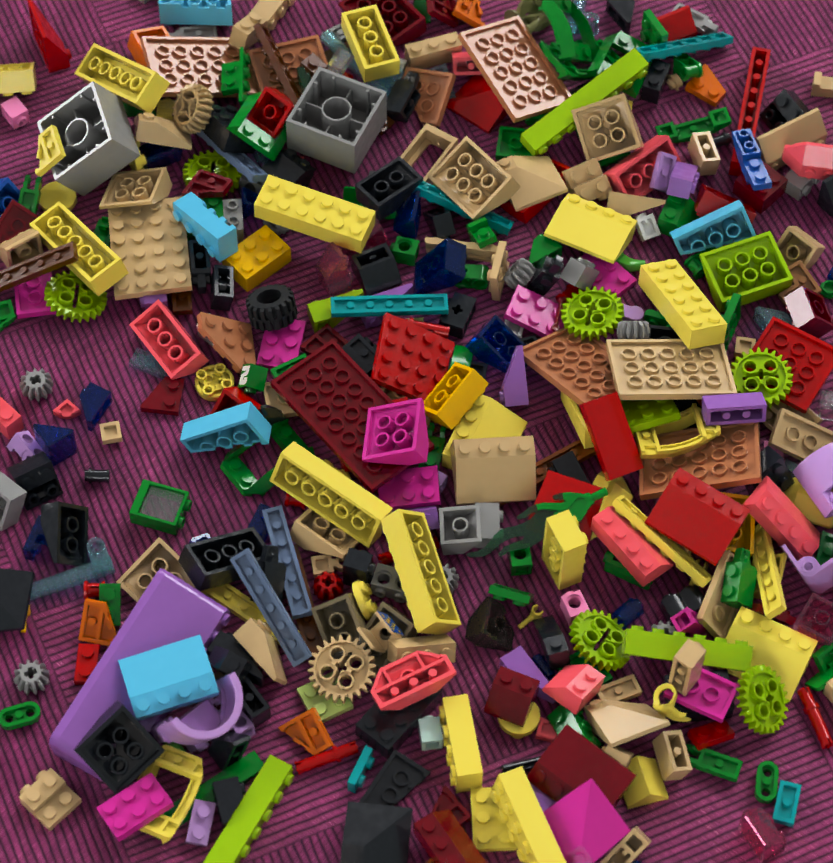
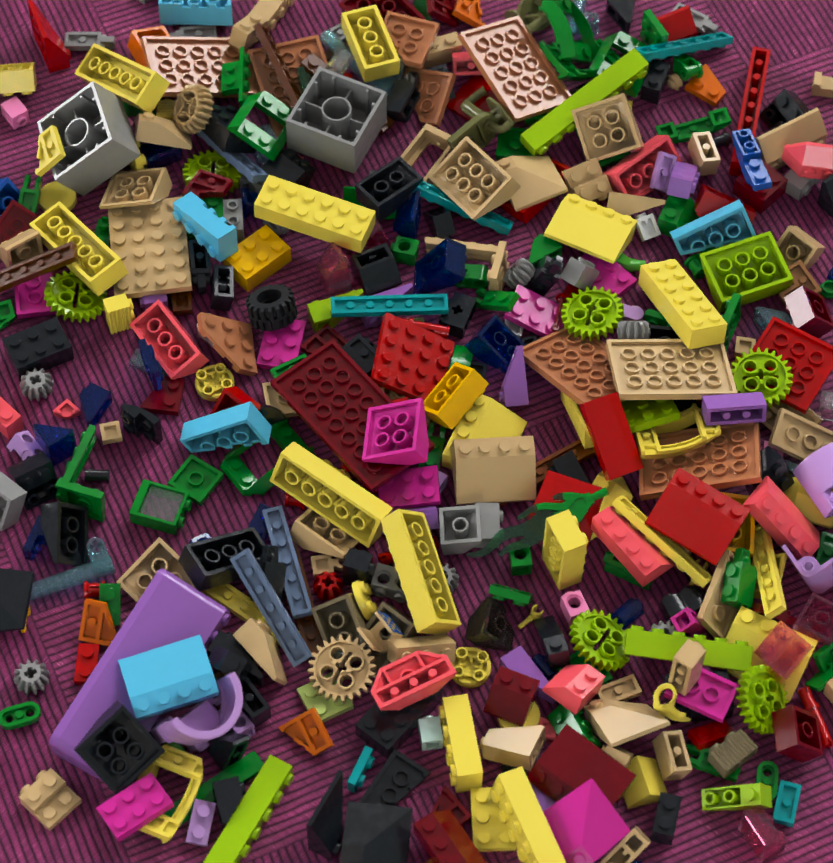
(38, 347): none -> black brick
(74, 493): none -> green bracket
(84, 40): none -> light grey hinge
(118, 312): none -> light yellow brick
(139, 422): none -> black slope
(152, 366): none -> clear blue plate
(196, 478): none -> green plate
(253, 378): green brick -> none
(271, 111): red slope -> none
(325, 824): none -> black slope
(326, 757): red pin -> none
(411, 37): none -> nougat plate
(472, 667): none -> light yellow tile
(481, 233): green brick -> none
(483, 125): none -> olive plate
(496, 300): none -> green hinge
(513, 745): none -> tan slope
(666, 818): none -> black brick
(732, 752): none -> dark tan brick
(737, 797): none -> lime slope
(783, 649): none -> clear pink slope
(797, 733): none -> dark red brick

